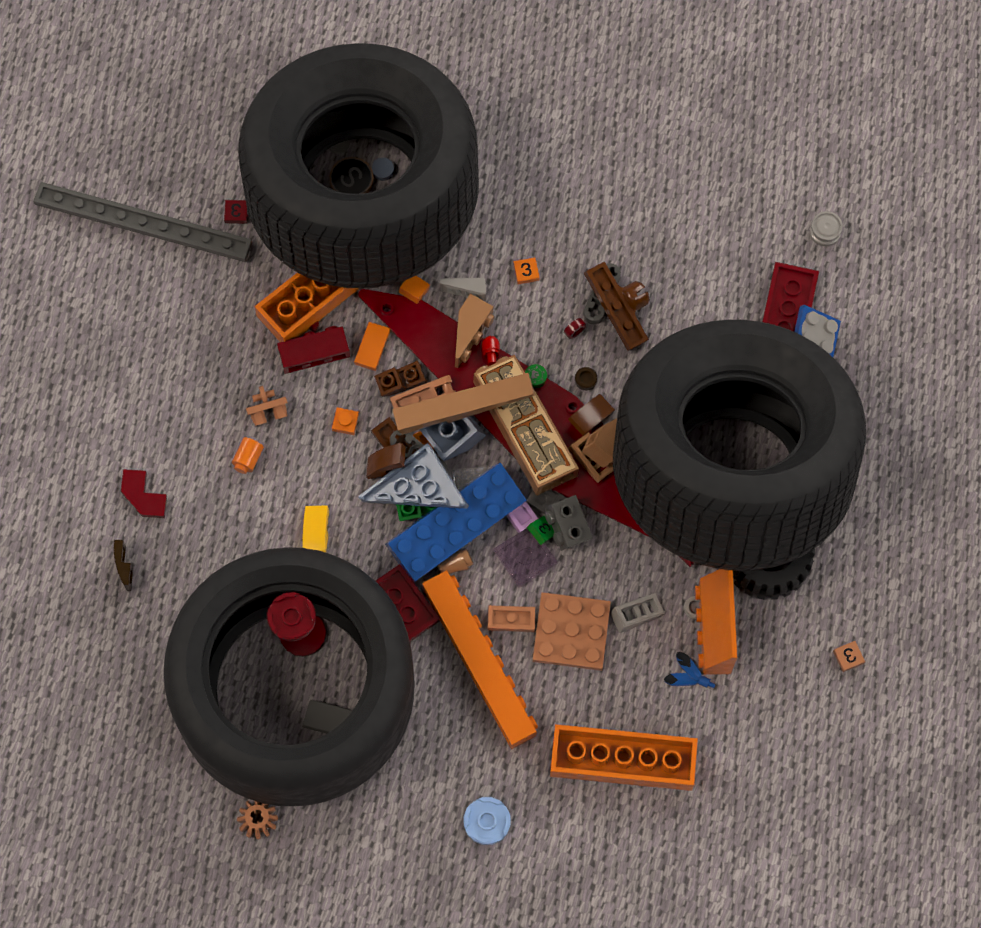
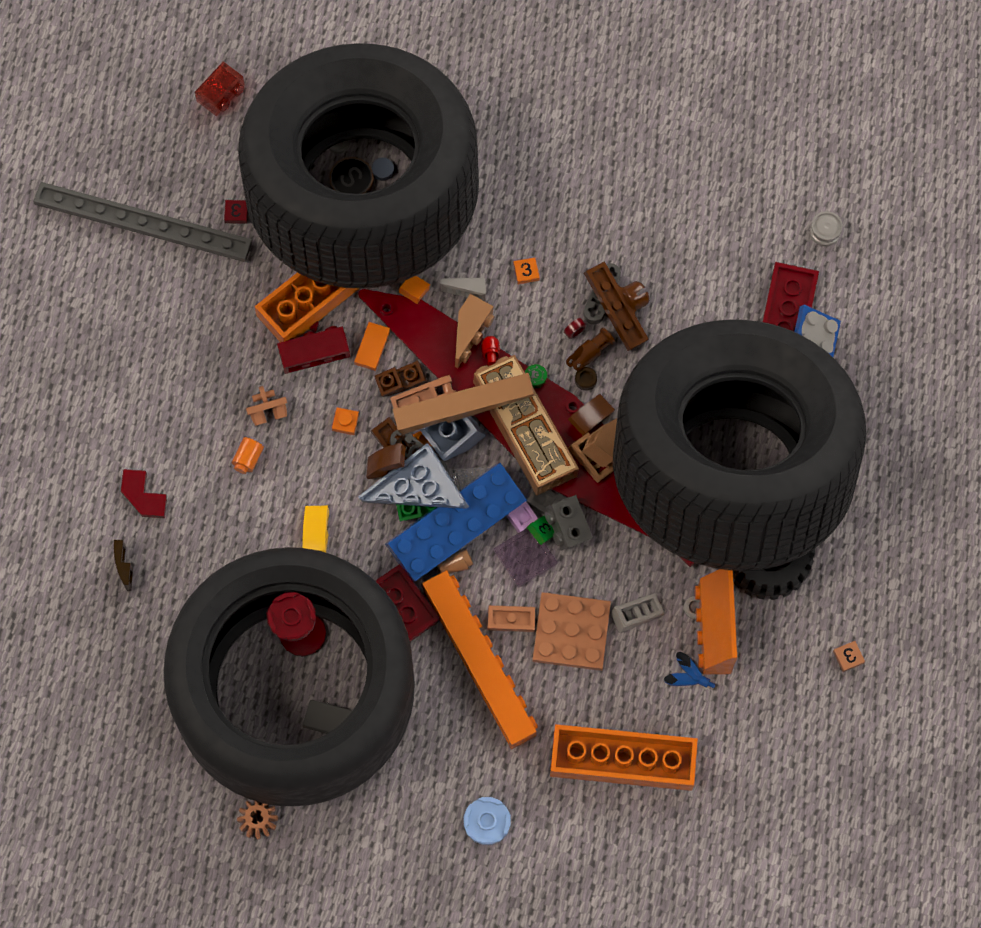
(220, 89): none -> clear red brick
(590, 350): none -> reddish brown piece

